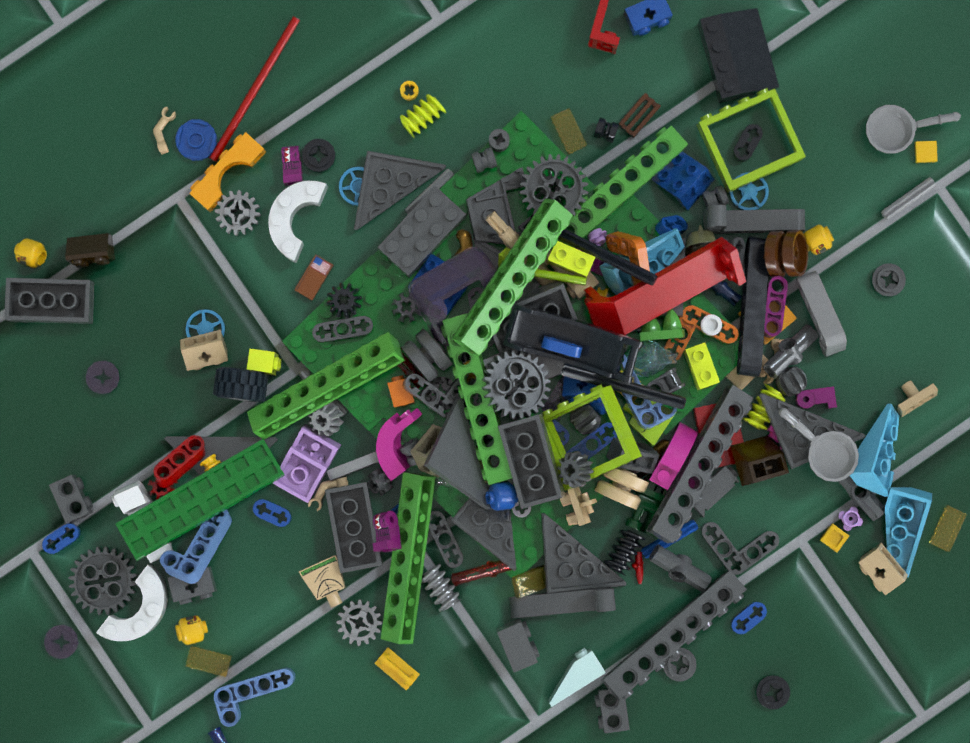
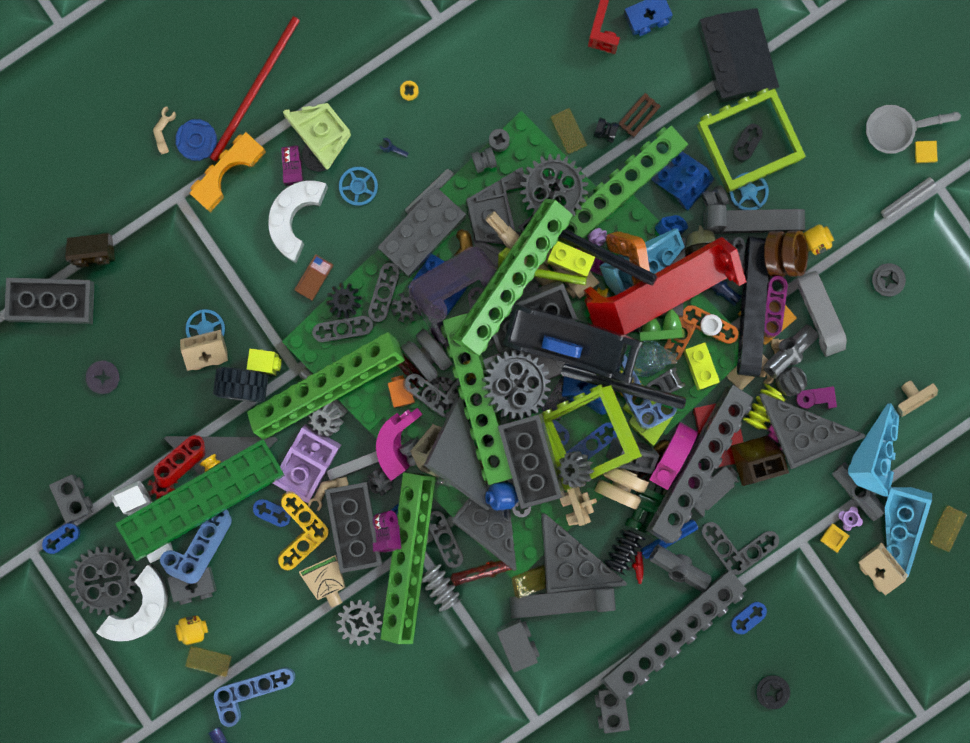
(30, 253): yellow head -> none
(54, 648): clear purple gear -> none
(228, 212): light grey gear -> none
(307, 534): none -> yellow beam
(320, 130): none -> yellowish green wing
(374, 306): none -> dark grey beam
(388, 181): dark grey tile -> none
(391, 147): none -> dark blue hand
(397, 668): yellow hinge -> none
(421, 114): neon yellow piece -> none
(579, 673): light aqua slope -> none
(585, 419): dark grey piece -> none
(684, 672): dark grey gear -> none
(831, 454): light grey piece -> none

